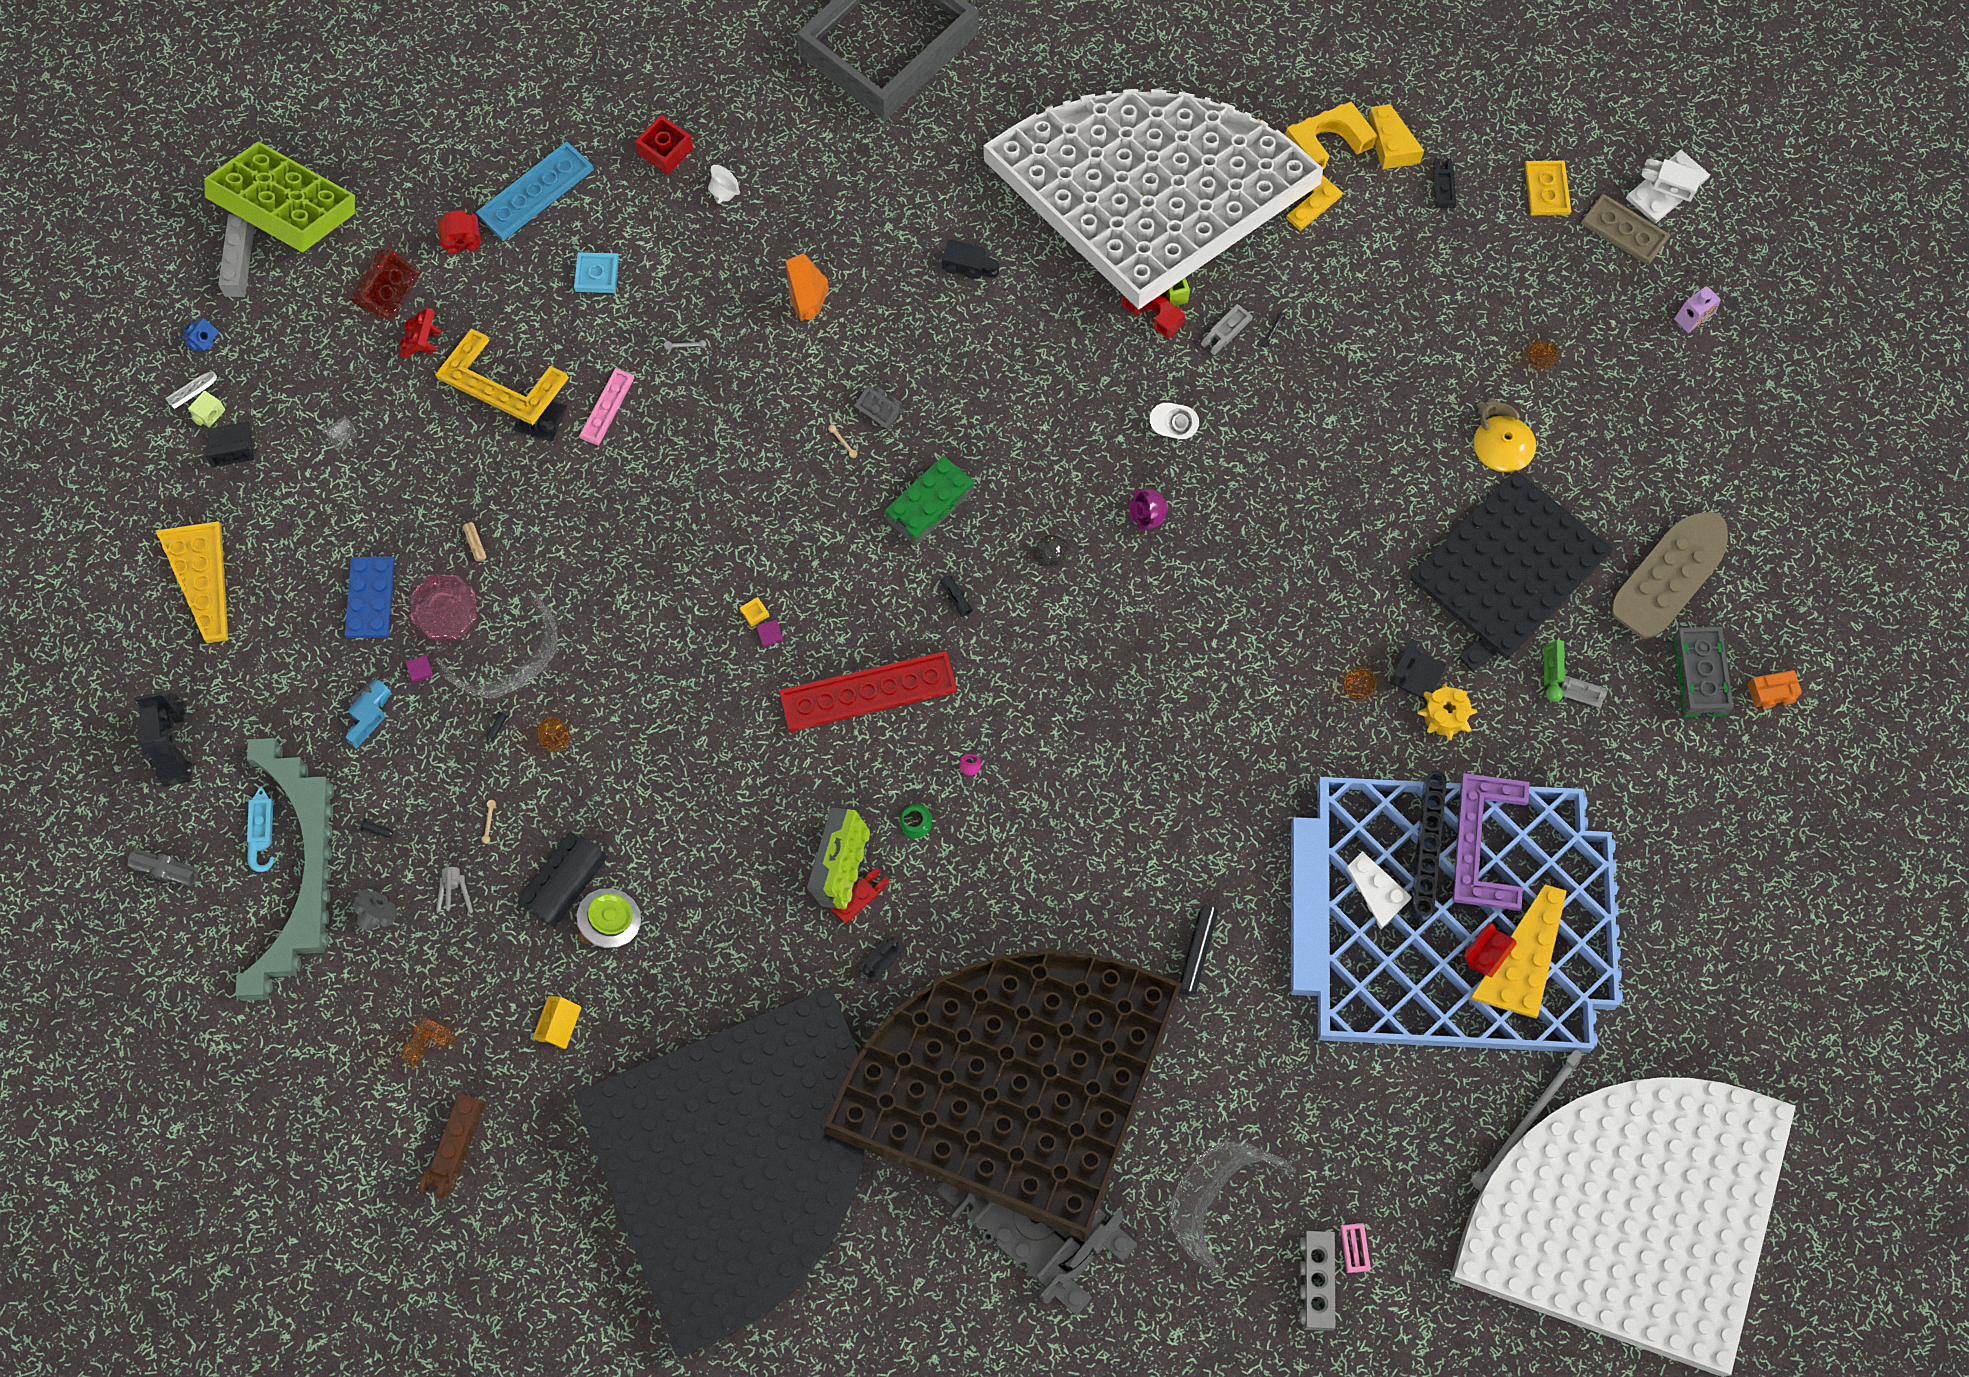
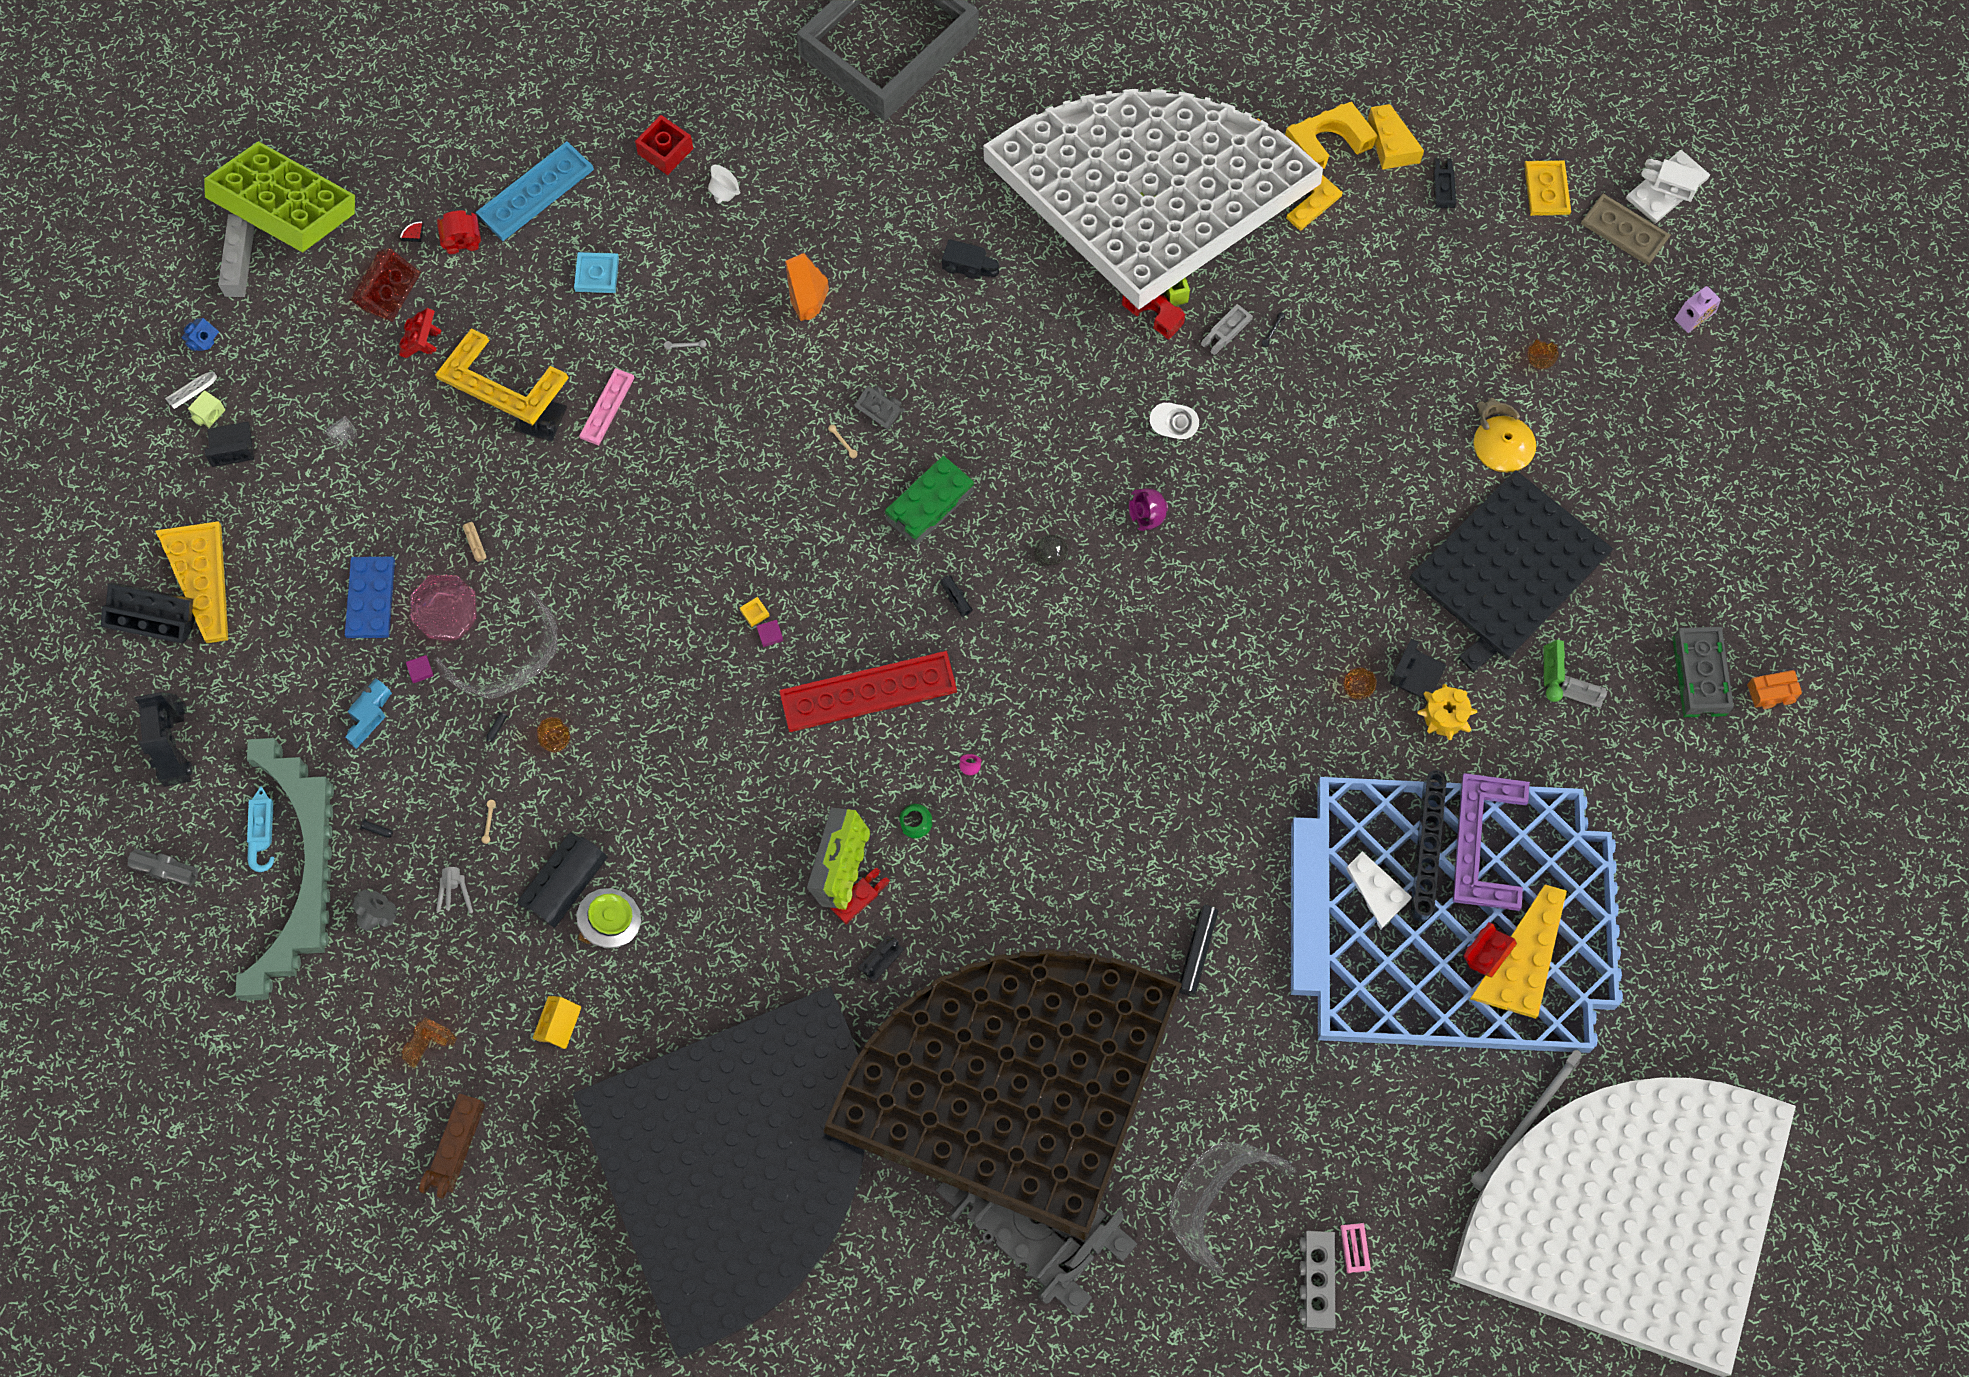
(147, 613): none -> black brick
(412, 232): none -> tile
(1671, 574): dark tan piece -> none

